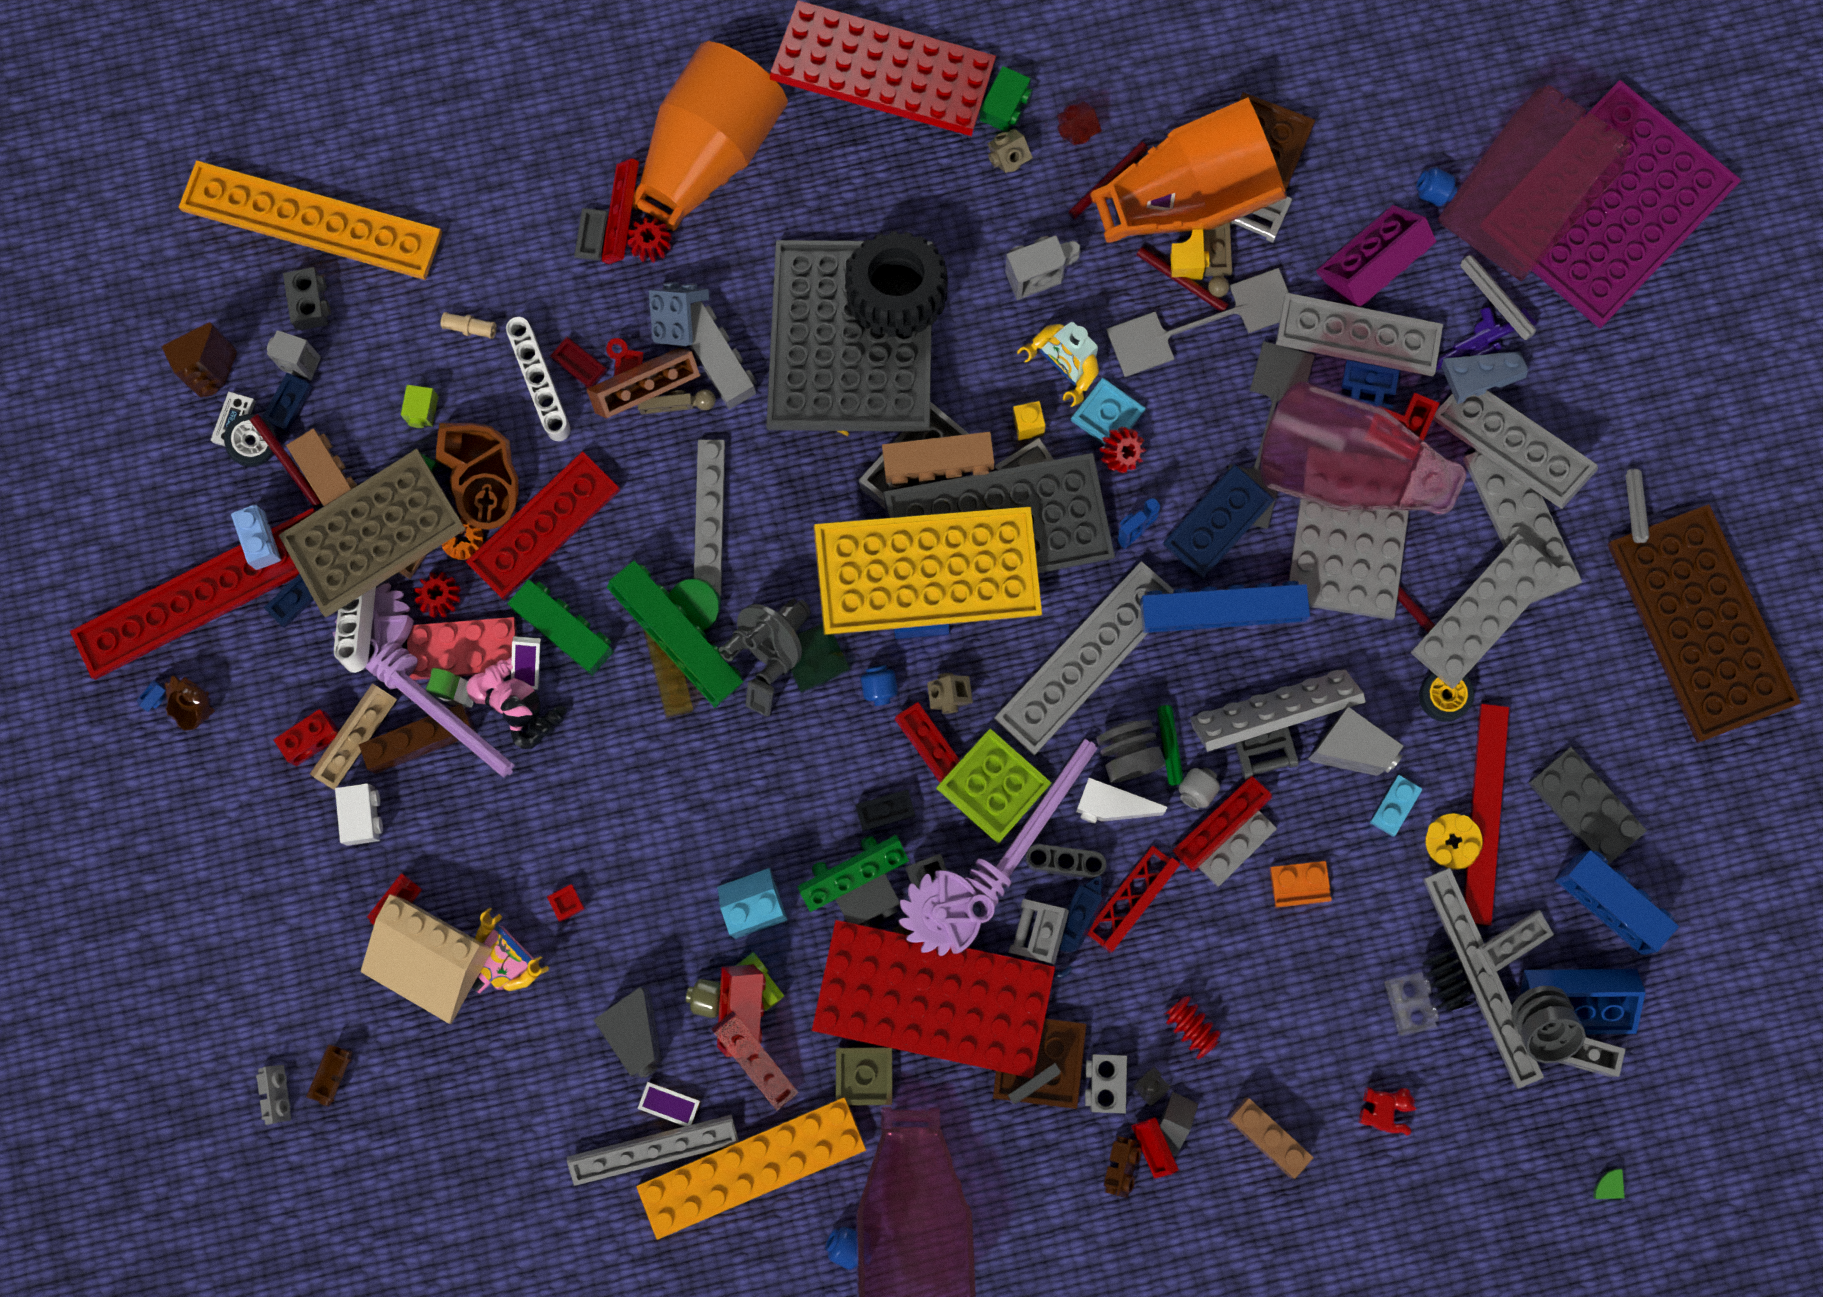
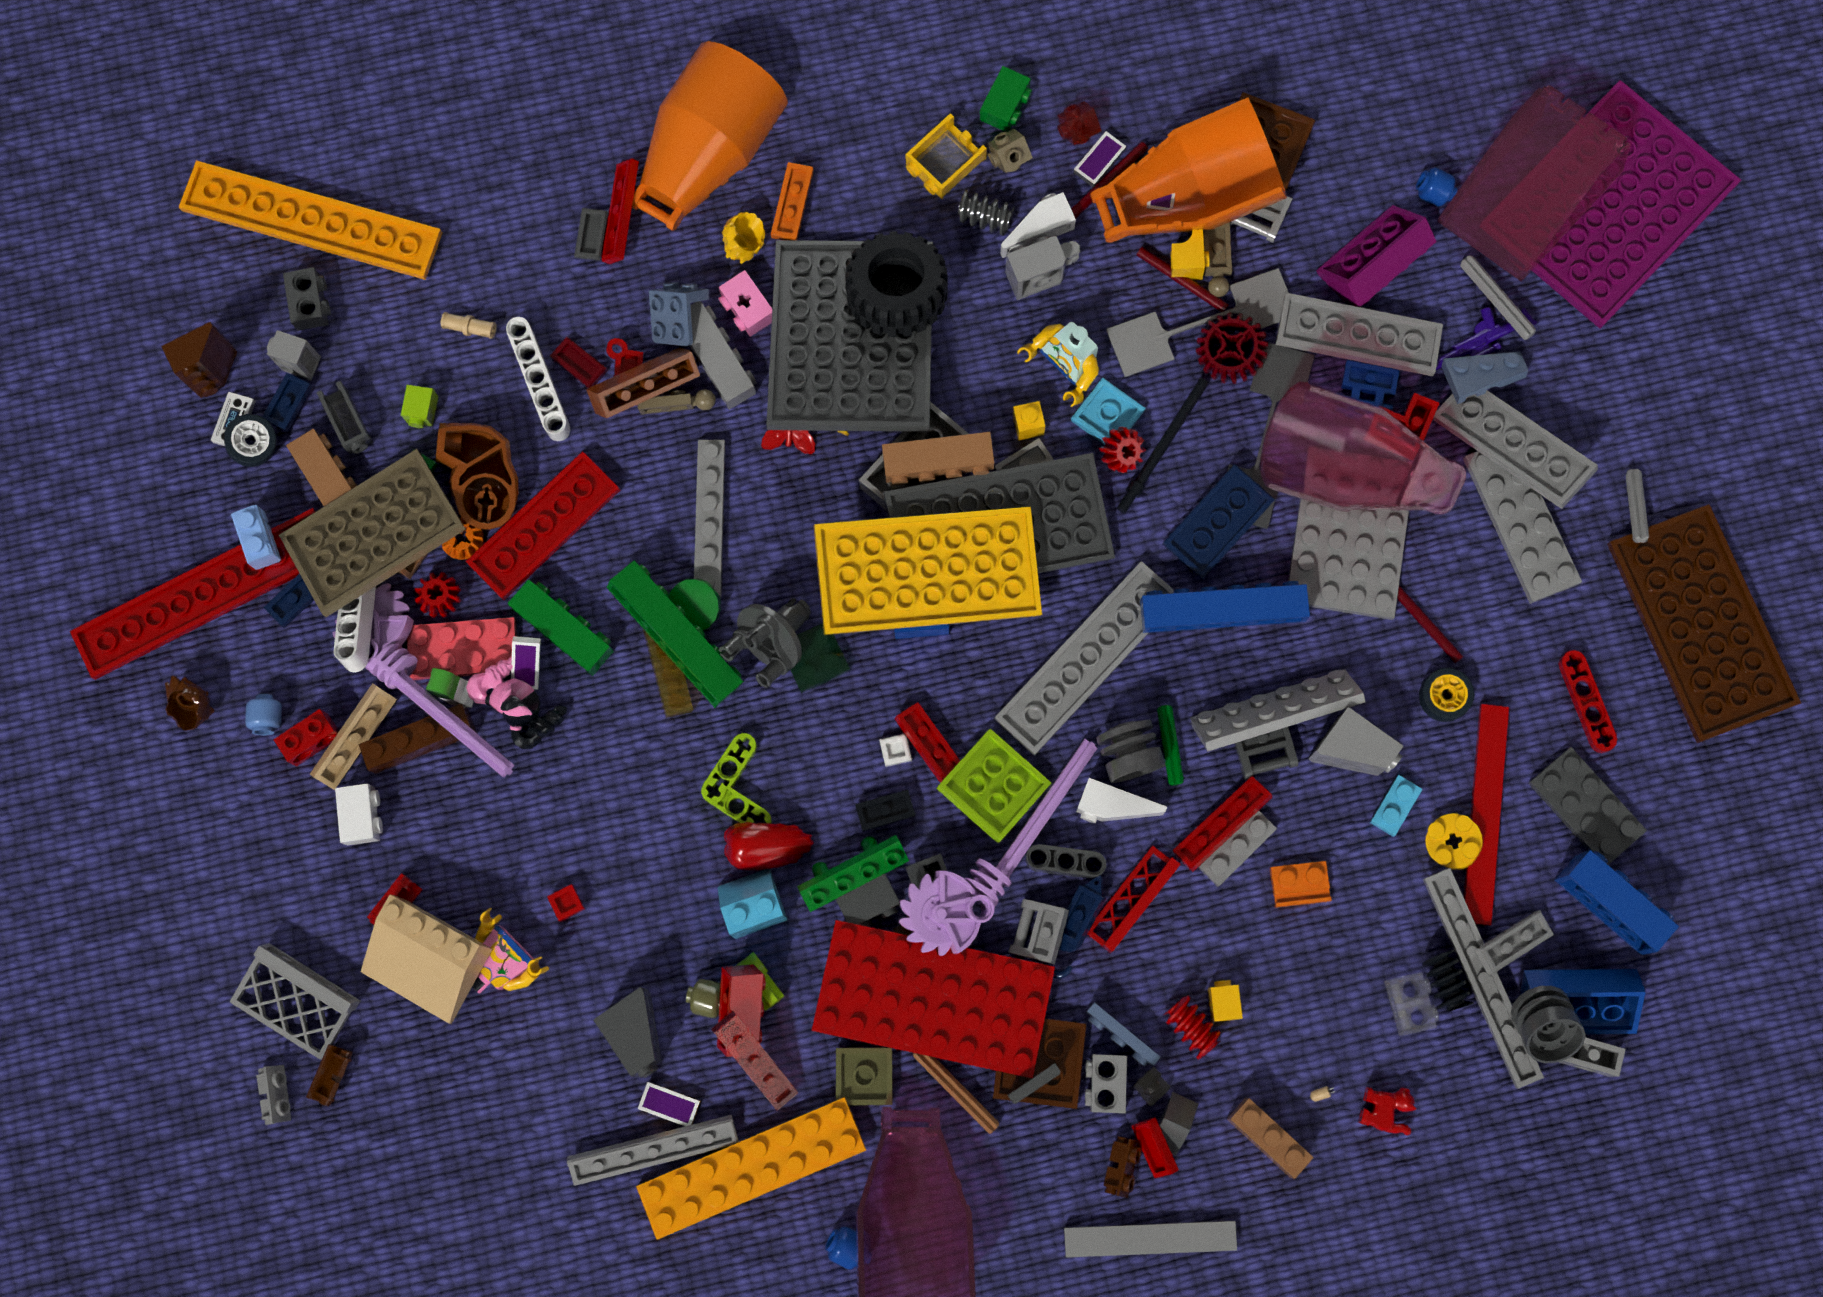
(151, 696): blue plate -> none
(263, 715): none -> medium blue head
(285, 460): dark red bar -> none
(302, 978): none -> light grey fence
(345, 419): none -> dark grey window
(647, 231): red gear -> none
(727, 792): none -> lime beam
(741, 290): none -> bright pink brick
(743, 236): none -> yellow hair
(759, 697): dark grey tile -> none
(765, 845): none -> red hair
(792, 202): none -> orange plate
(801, 438): none -> red piece
(879, 684): blue head -> none
(883, 68): red plate -> none
(895, 750): none -> white tile
(944, 157): none -> window
(944, 692): dark tan brick -> none
(958, 1092): none -> medium nougat axle
(985, 213): none -> dark grey piece
(1048, 218): none -> white slope
(1099, 159): none -> tile
(1122, 1036): none -> sand blue plate
(1135, 525): blue plate -> none
(1136, 486): none -> black bar
(1150, 1239): none -> light grey tile
(1199, 788): light grey head -> none
(1224, 1001): none -> yellow brick
(1240, 340): none -> dark red gear
(1321, 1093): none -> tan piece
(1485, 611): light grey plate -> none
(1593, 699): none -> red beam
(1610, 1186): bright green tile -> none

